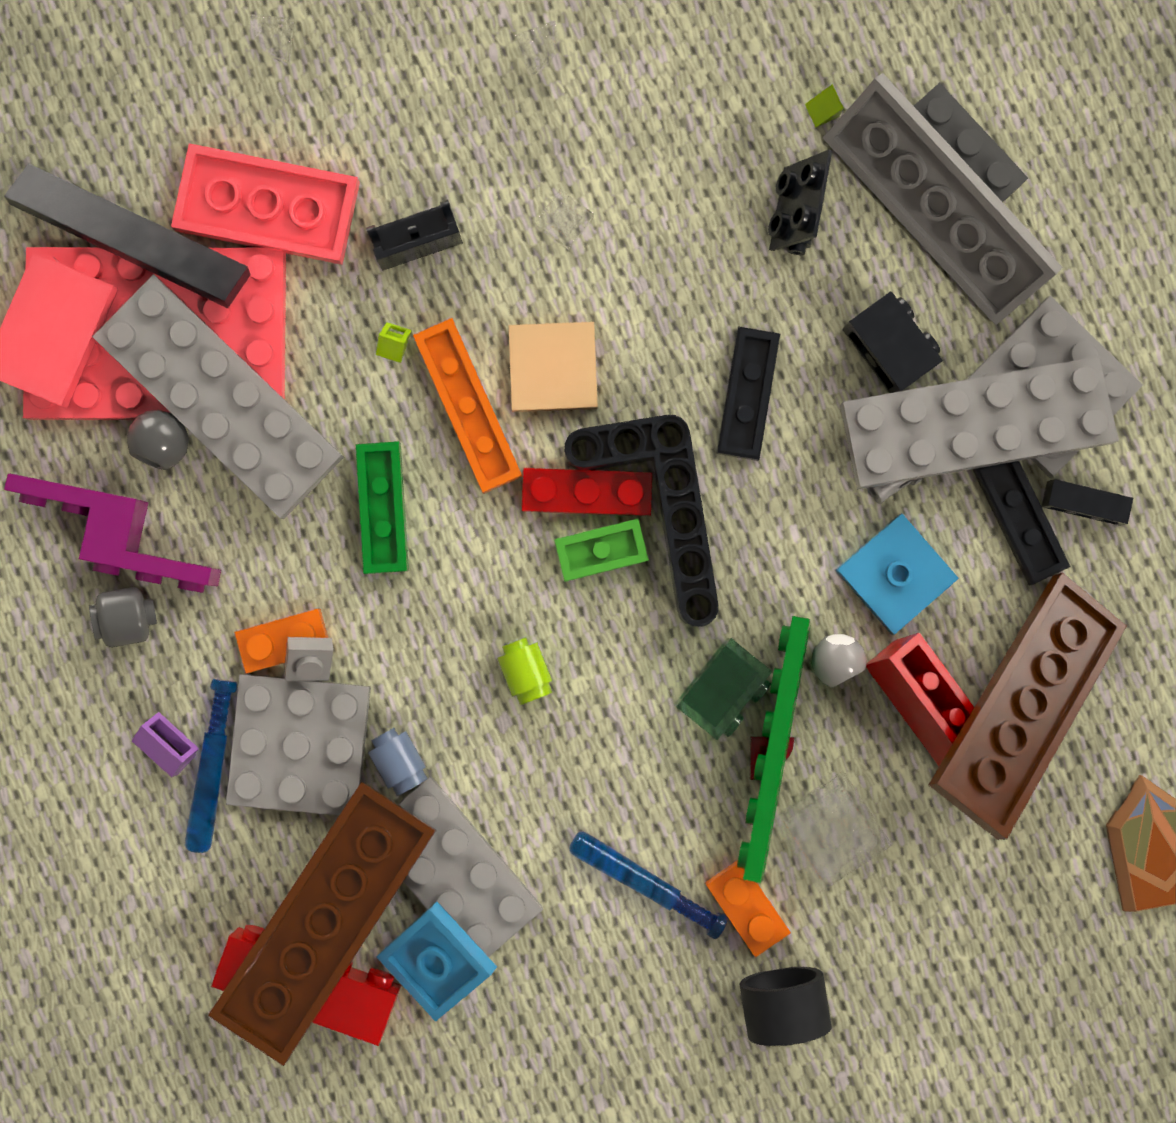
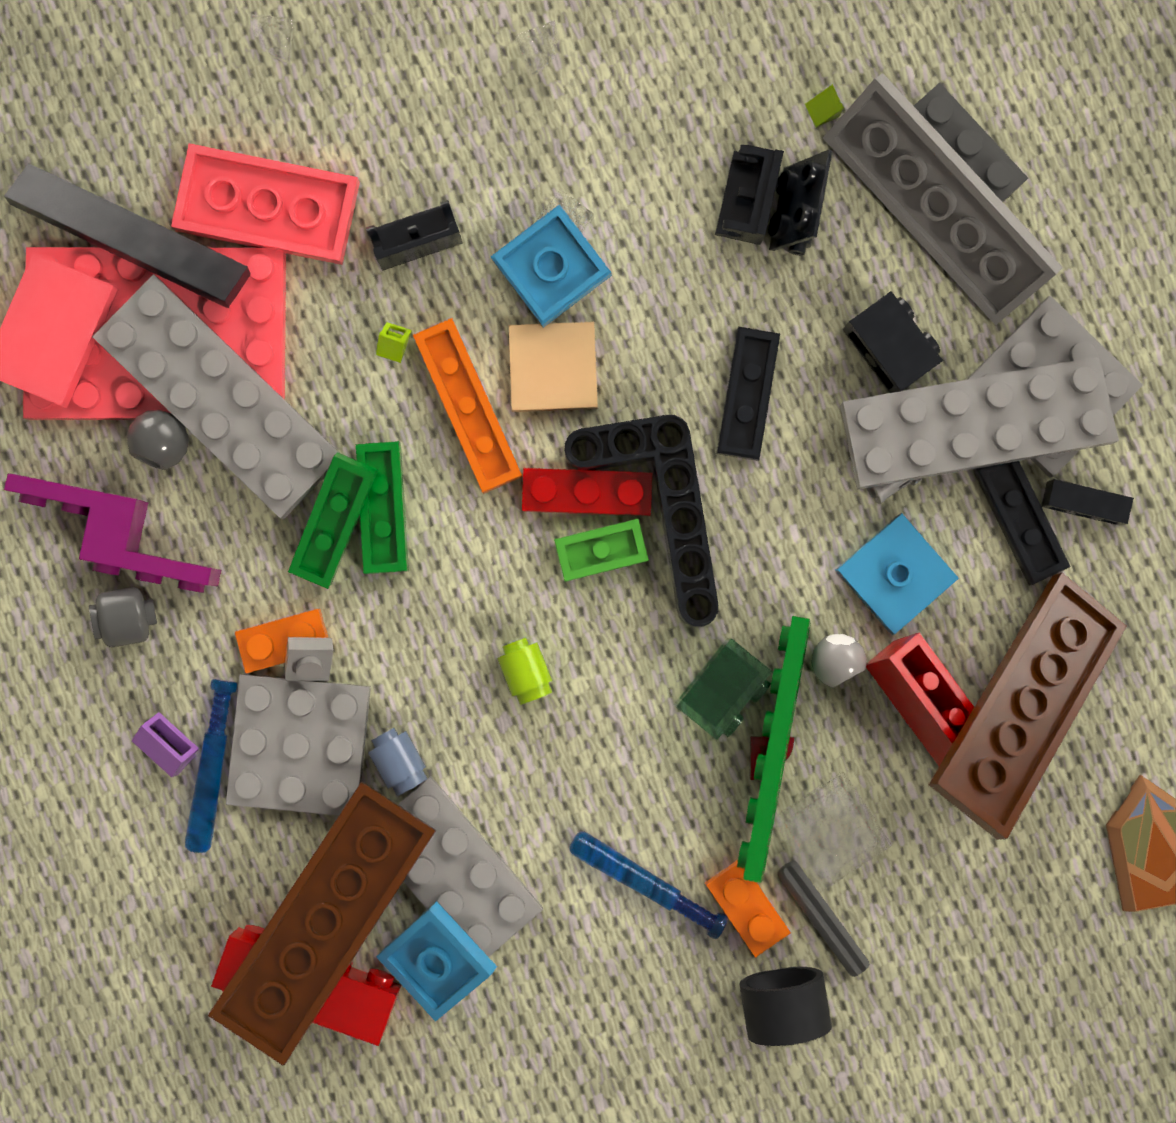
(332, 520): none -> green plate
(551, 265): none -> dark azure plate
(749, 194): none -> black hinge
(823, 918): none -> dark grey axle

